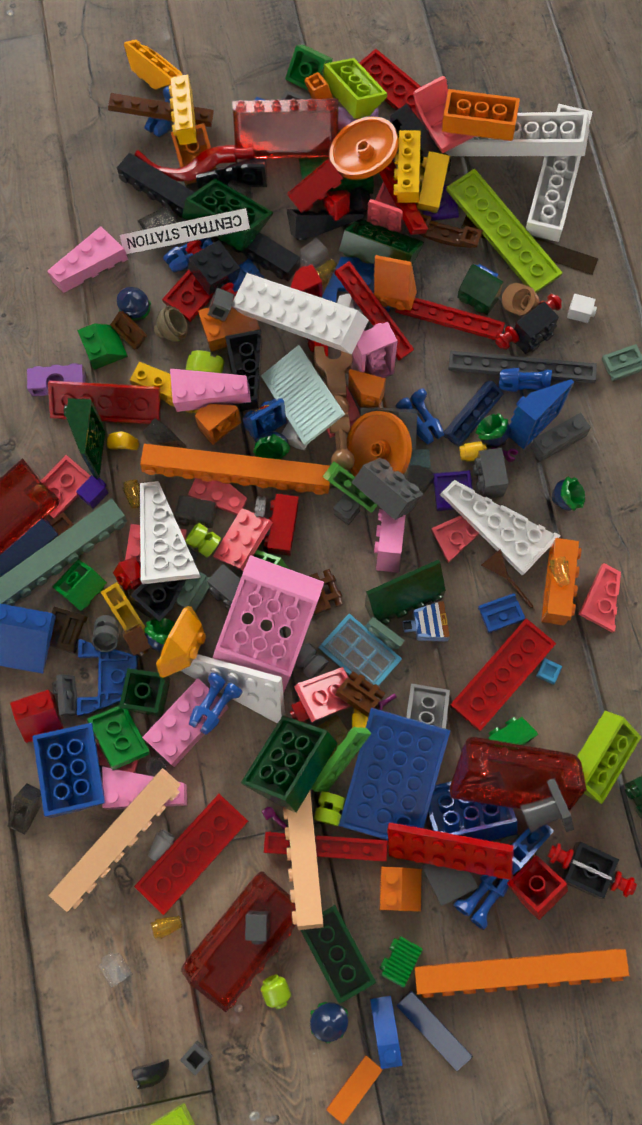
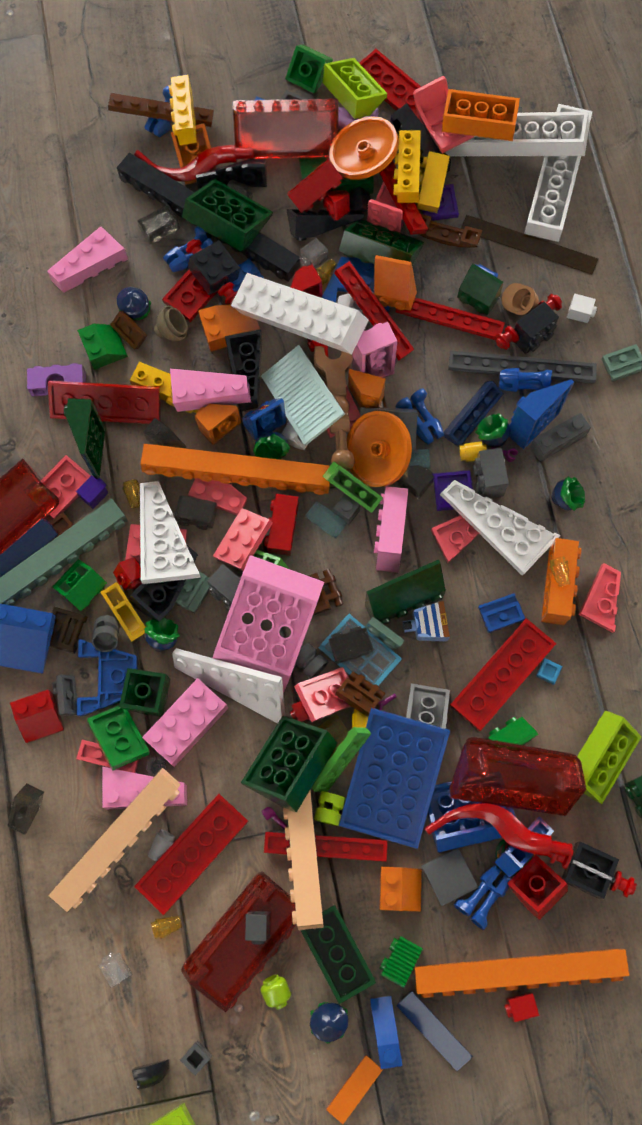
(68, 770): blue slope -> none
(122, 440): yellow hair -> none
(136, 640): reddish brown brick -> none
(150, 65): light orange wedge -> none
(181, 644): light orange wedge -> none
(185, 231): white sticker -> none
(203, 362): lime brick -> none
(203, 540): lime wheel -> none
(216, 685): blue piece -> none
(220, 304): dark grey brick -> none
(260, 506): light grey axle -> none
(318, 87): orange brick -> none
(326, 519): none -> clear light blue tile
(350, 645): none -> clear smoke brick
(387, 488): dark grey piece -> none
(451, 851): red plate -> none
(497, 565): reddish brown piece -> none
(504, 231): lime plate -> none
(508, 827): none -> red animal
(521, 1007): none -> red brick
(548, 810): dark grey plant -> none

